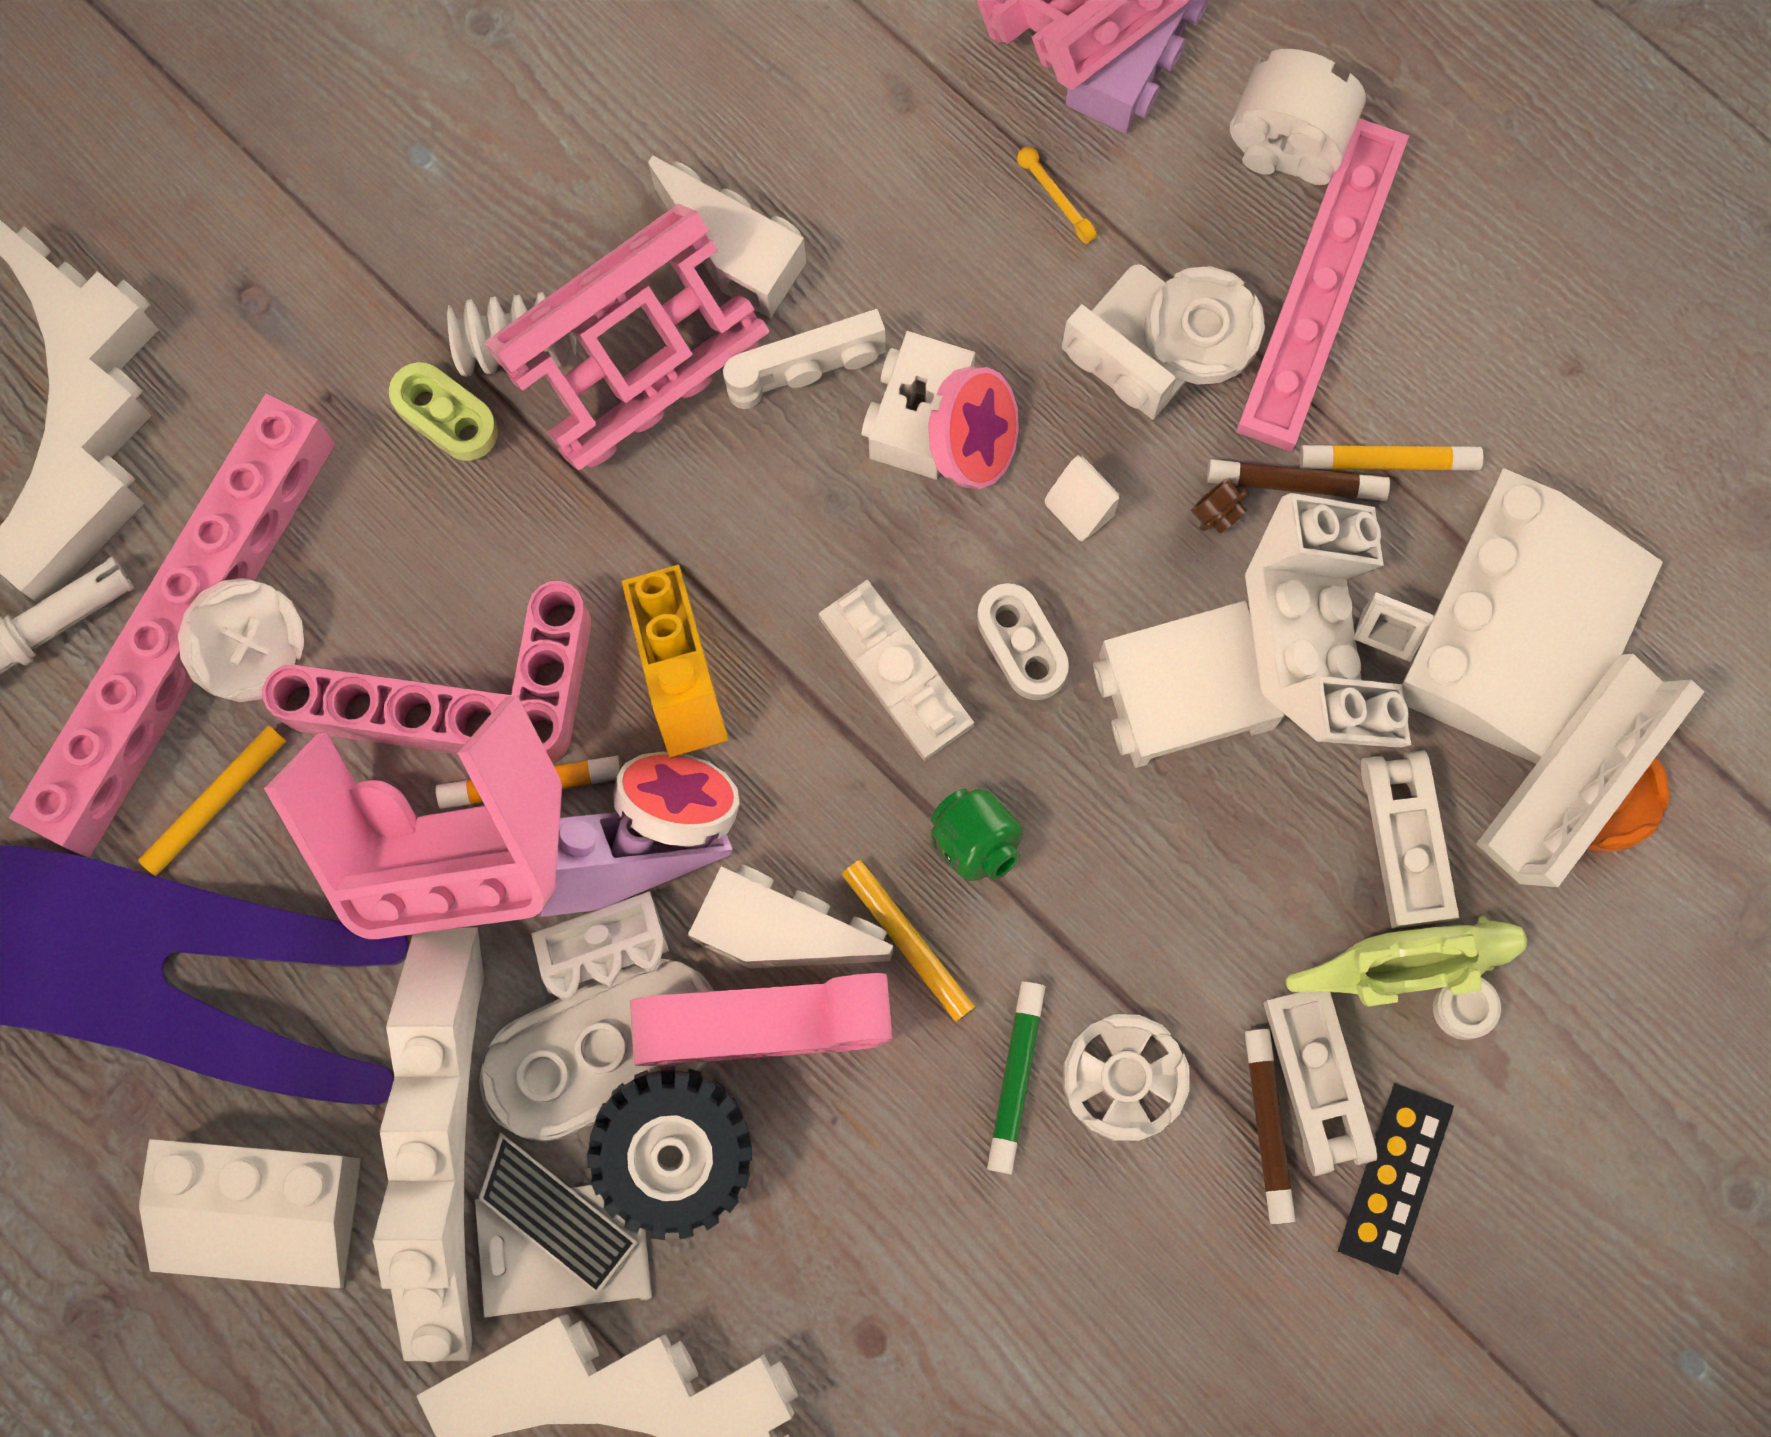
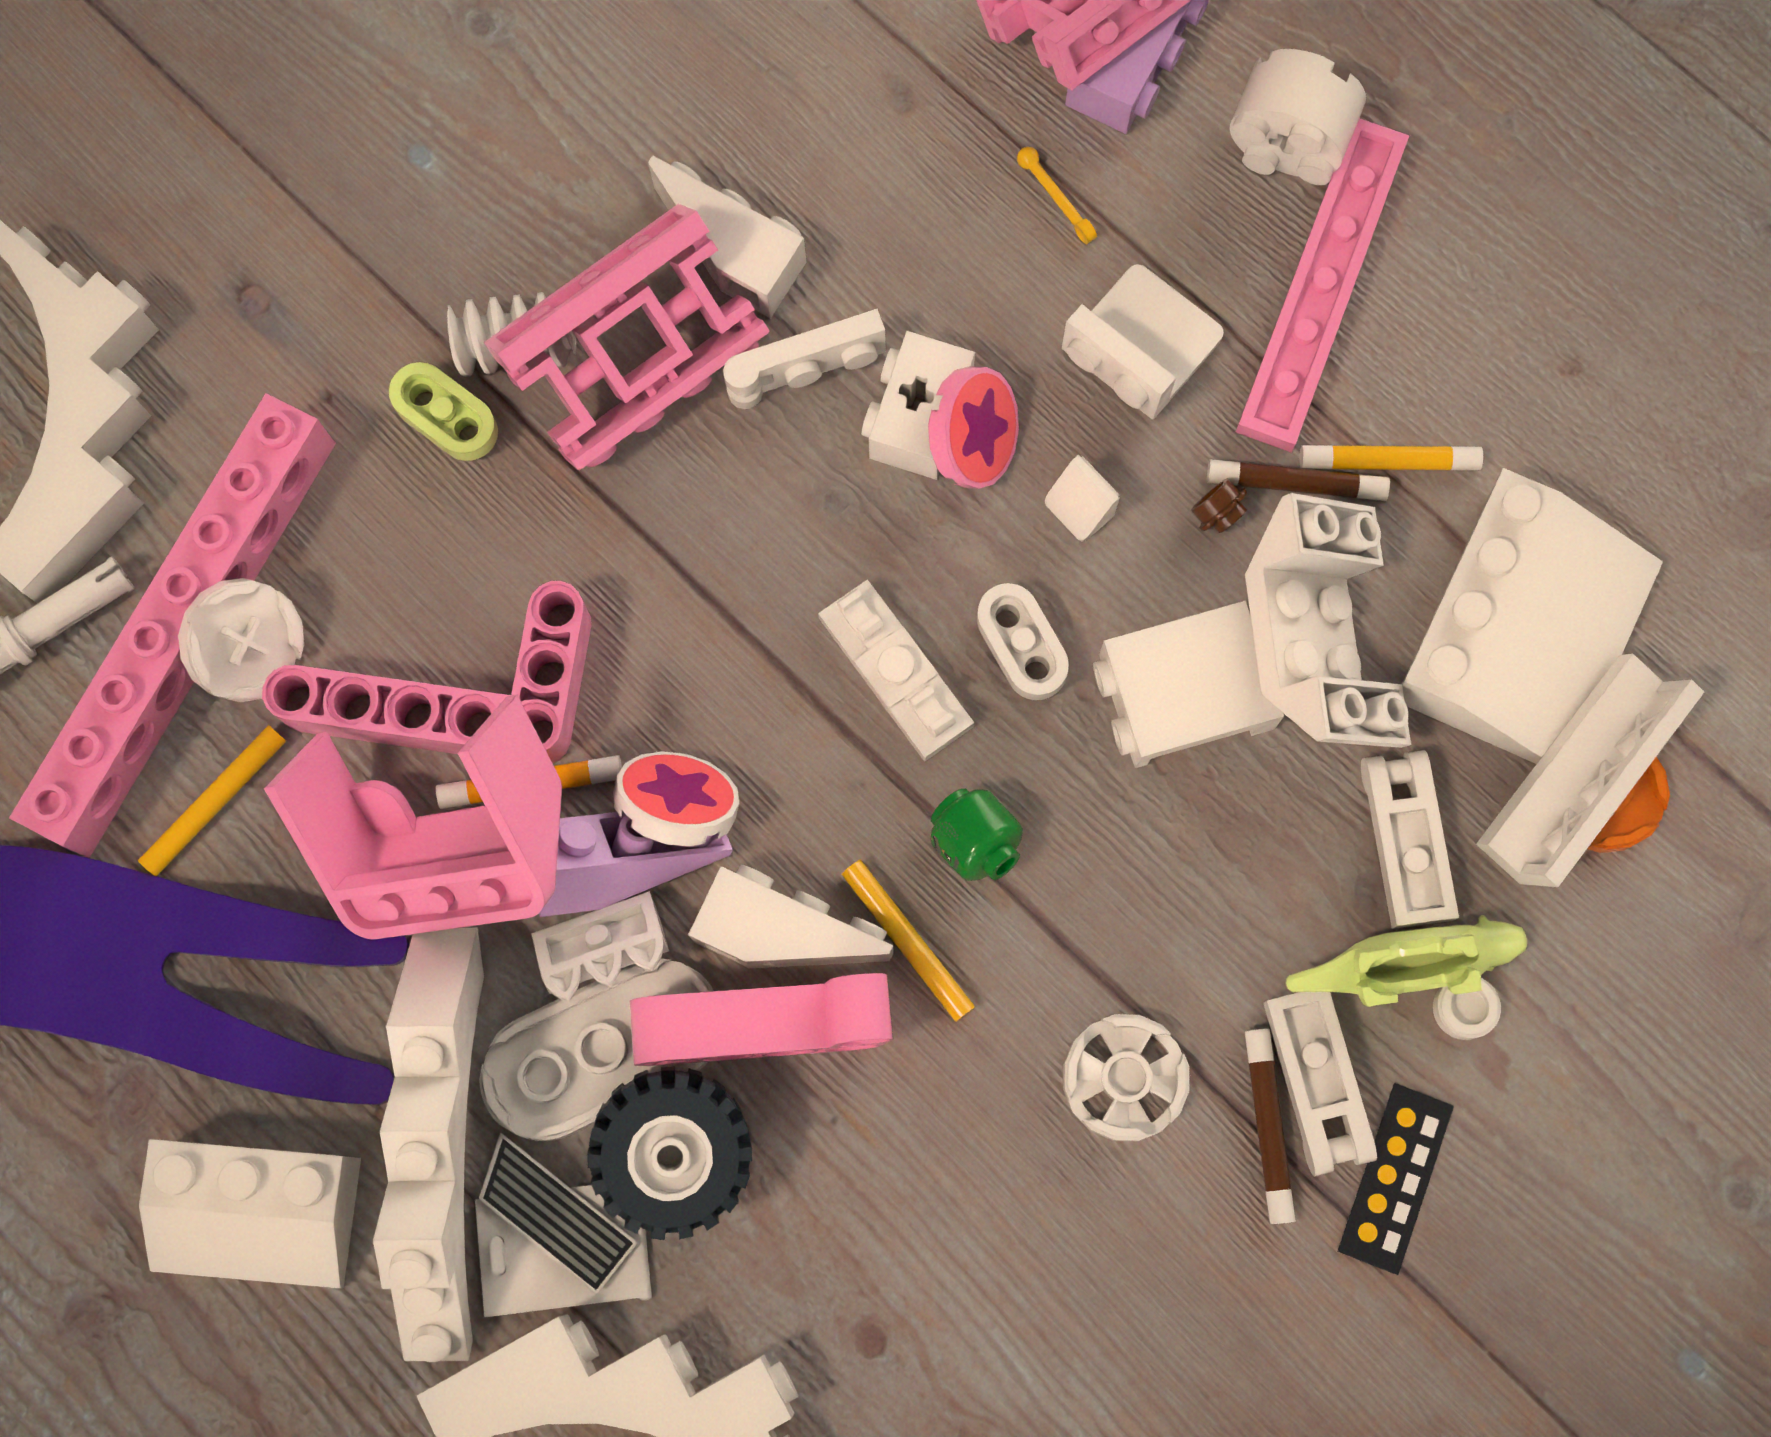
(674, 661): yellow slope -> none
(1016, 1078): green bar -> none
(1204, 325): white tile -> none
(1392, 626): white slope -> none

